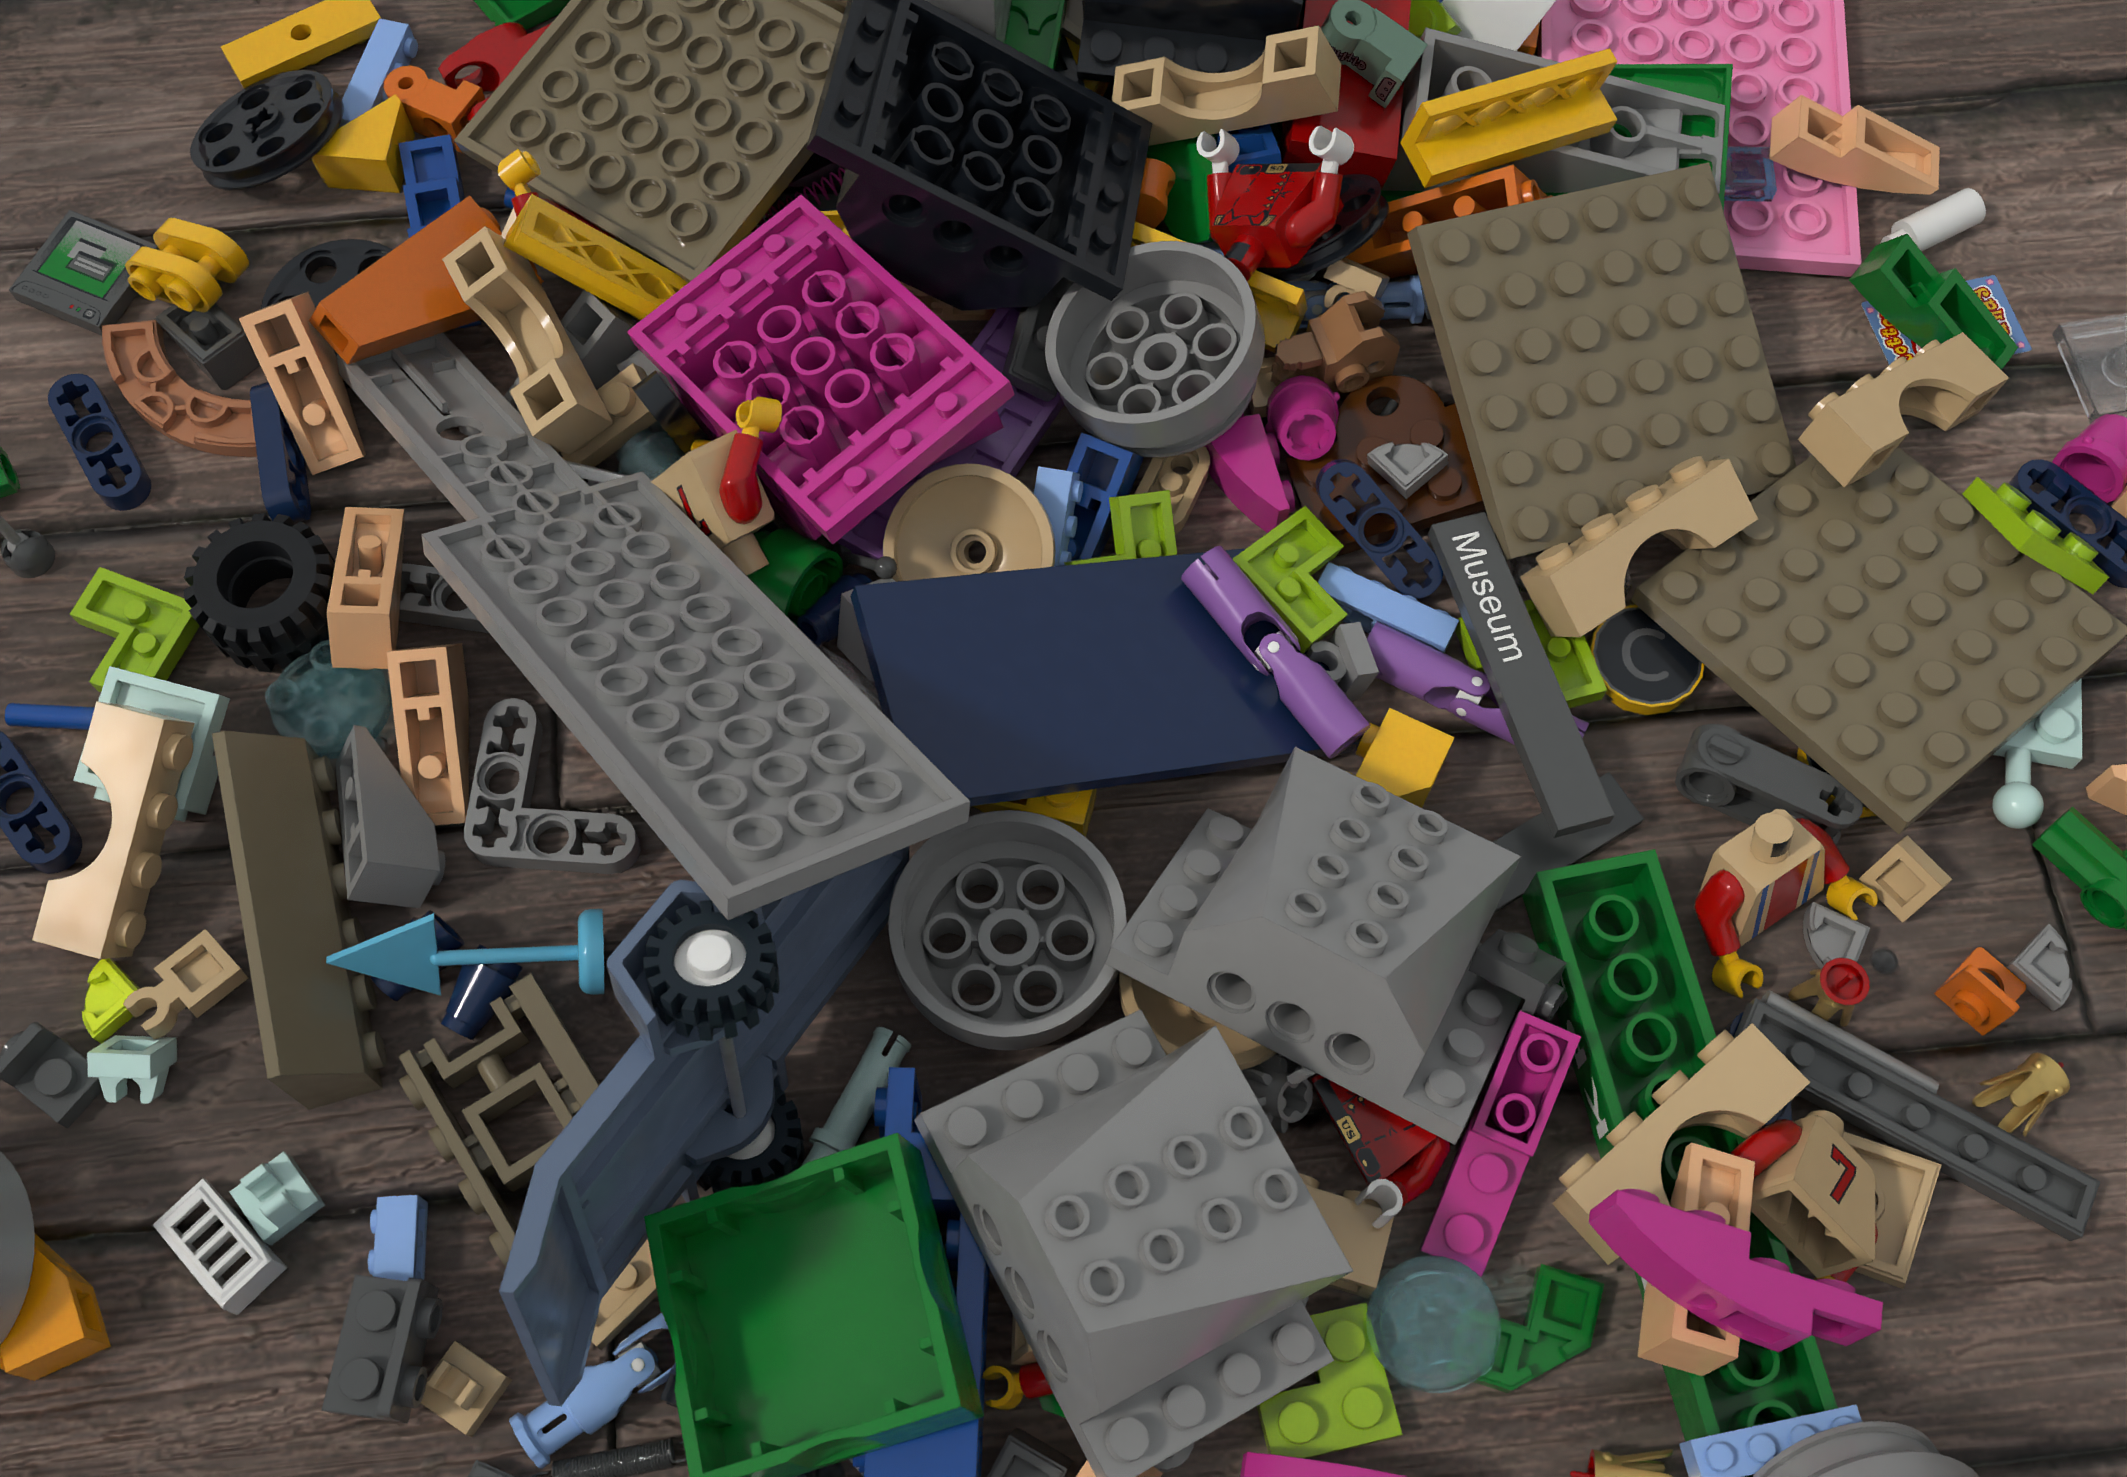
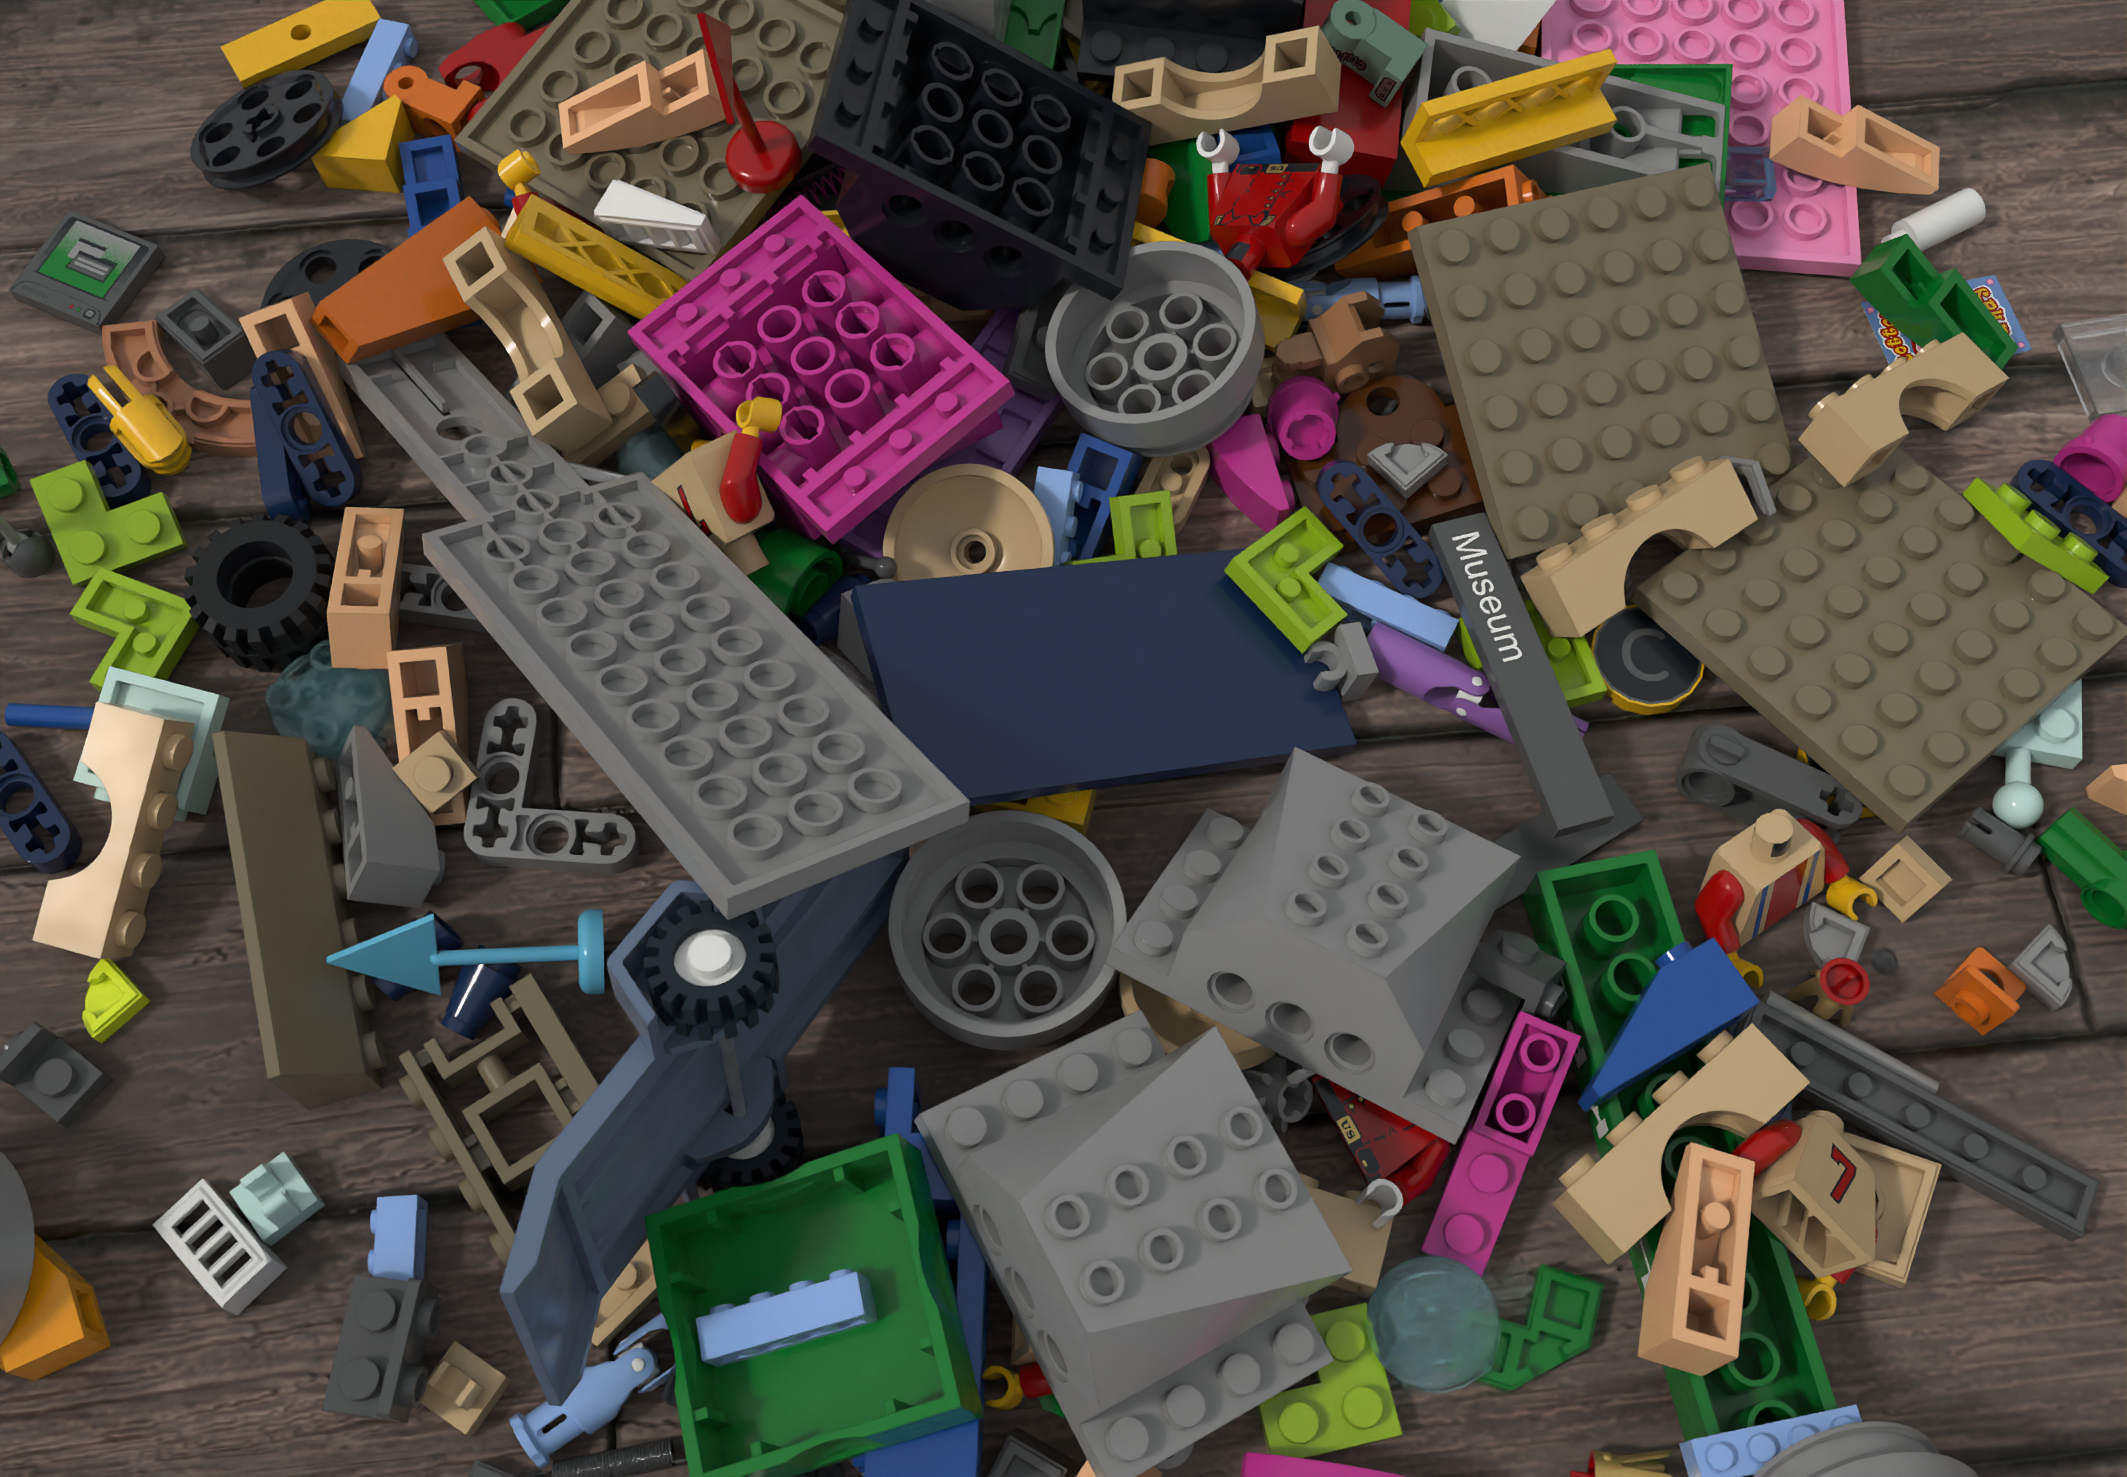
(94, 535): none -> lime plate
(133, 1058): light aqua tile -> none
(144, 426): none -> yellow arm
(186, 265): yellow brick -> none
(192, 978): tan plate -> none
(283, 421): none -> dark blue beam
(437, 771): none -> tan plate
(642, 106): none -> light nougat slope
(652, 221): none -> white slope
(762, 153): none -> red piece
(786, 1318): none -> light blue piece
(858, 1099): light aqua pin -> none
(1301, 682): medium lavender piece -> none
(1353, 278): tan tile -> none
(1403, 756): yellow slope -> none
(1679, 1009): none -> blue slope
(1710, 1273): dark pink slope -> none
(1754, 484): none -> light grey slope
(2001, 842): none -> dark grey pin
(2030, 1090): pearl gold piece -> none

